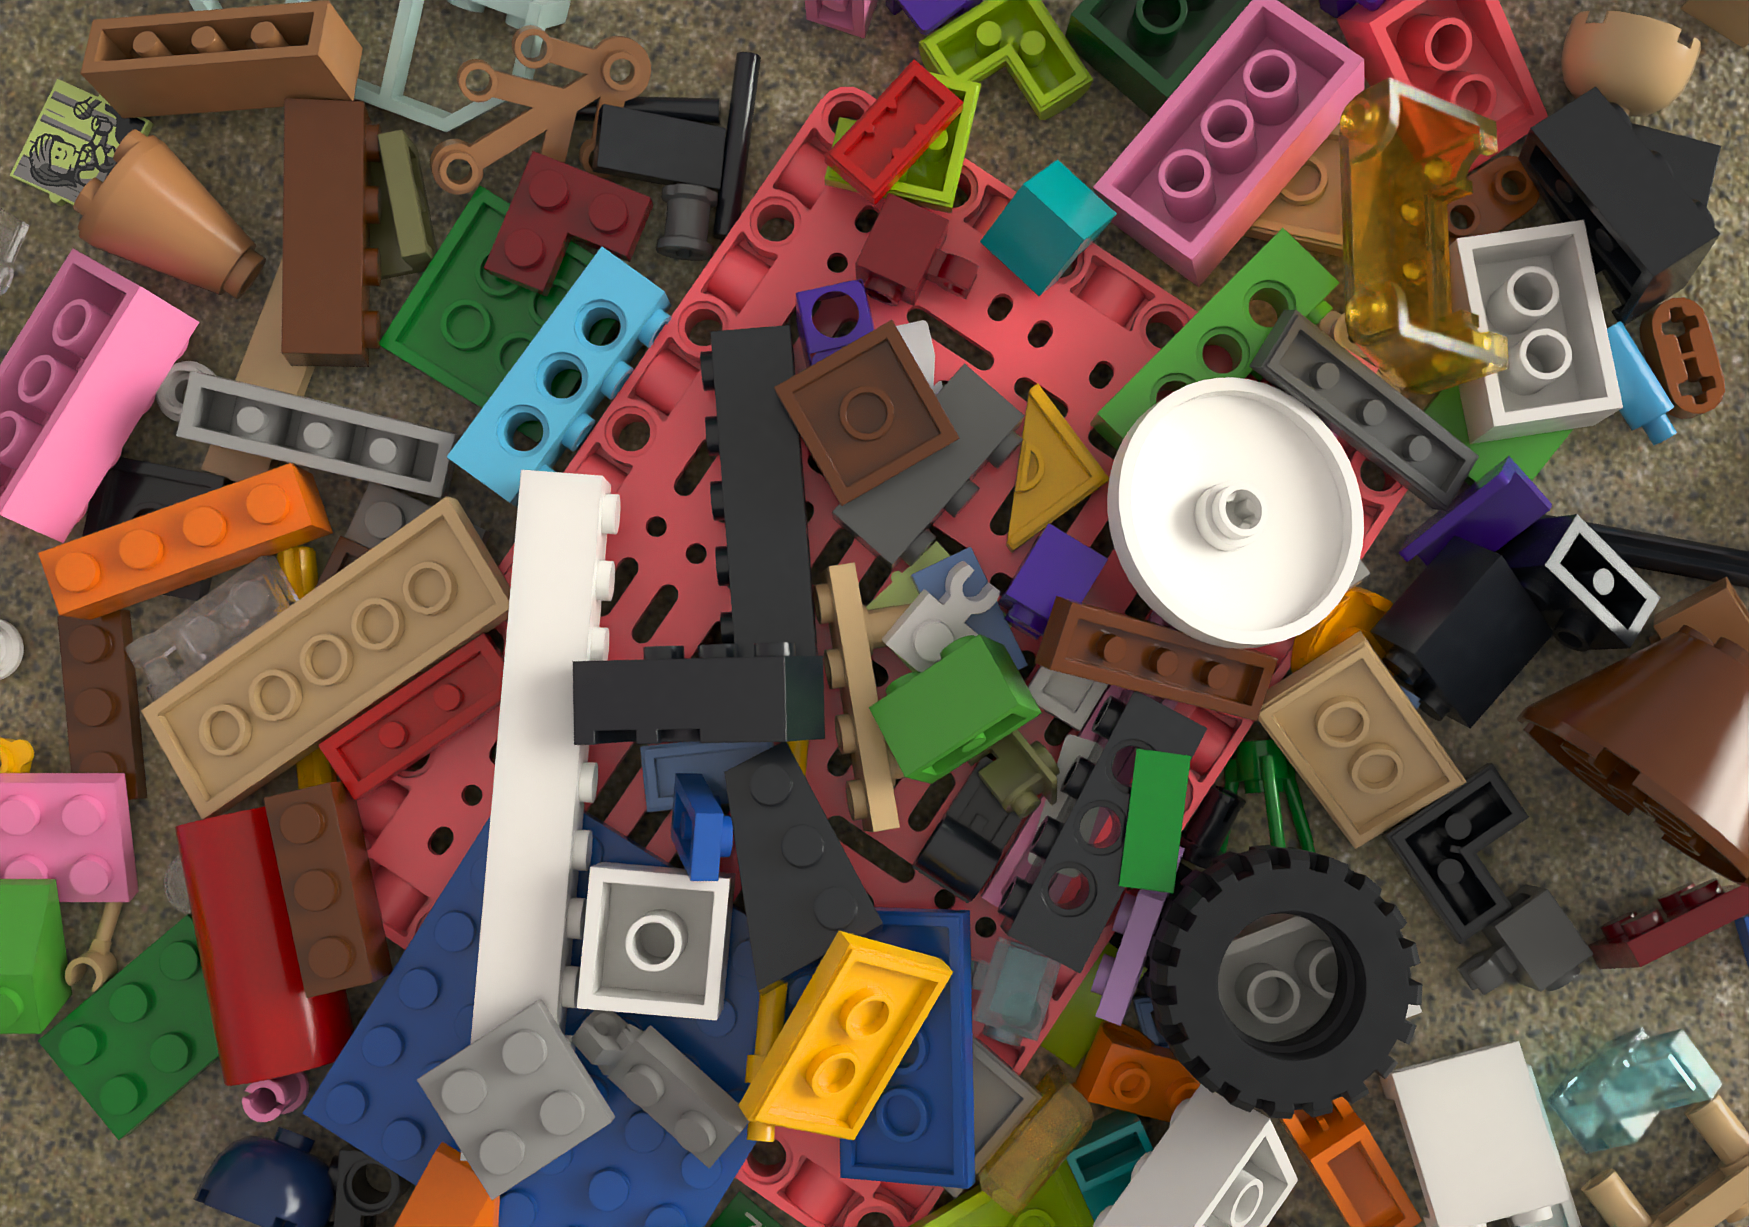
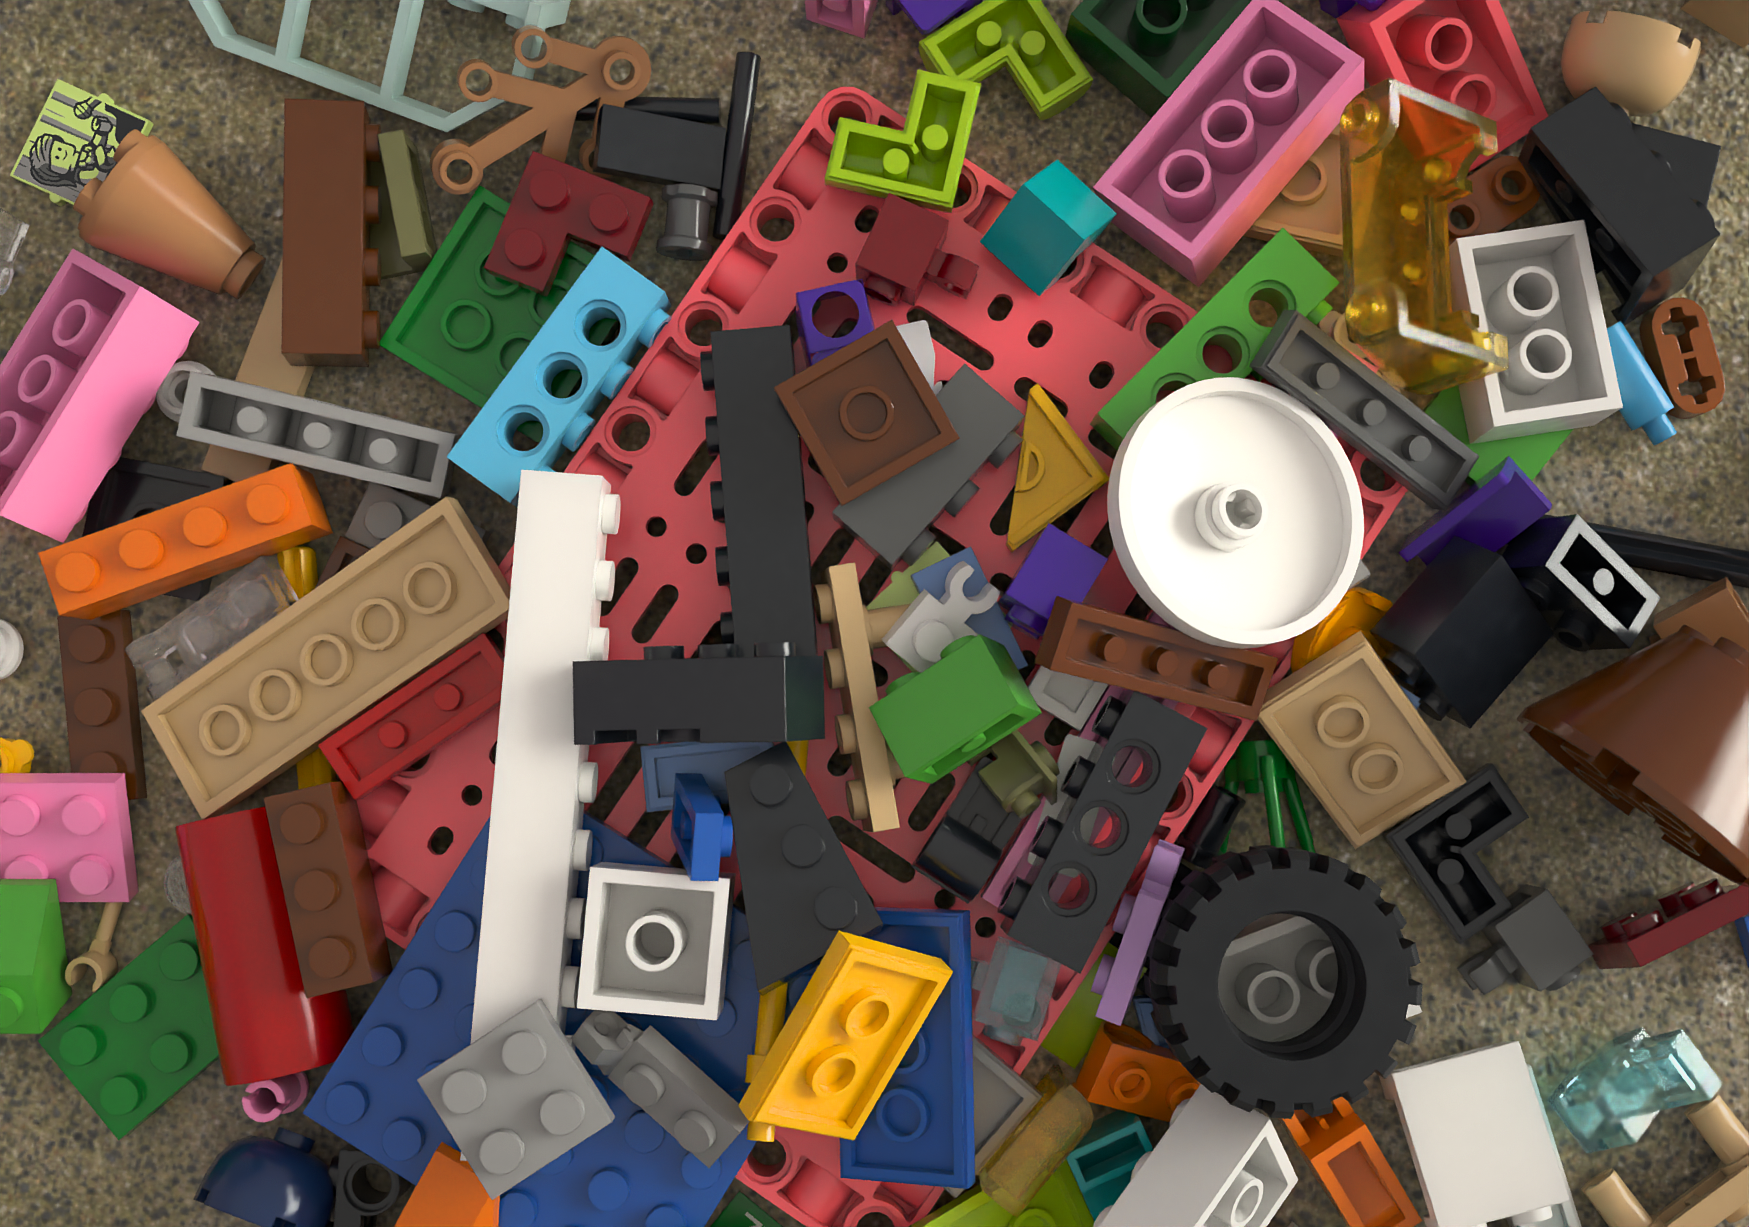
(222, 59): medium nougat brick -> none
(894, 132): red plate -> none
(1154, 820): green sticker -> none

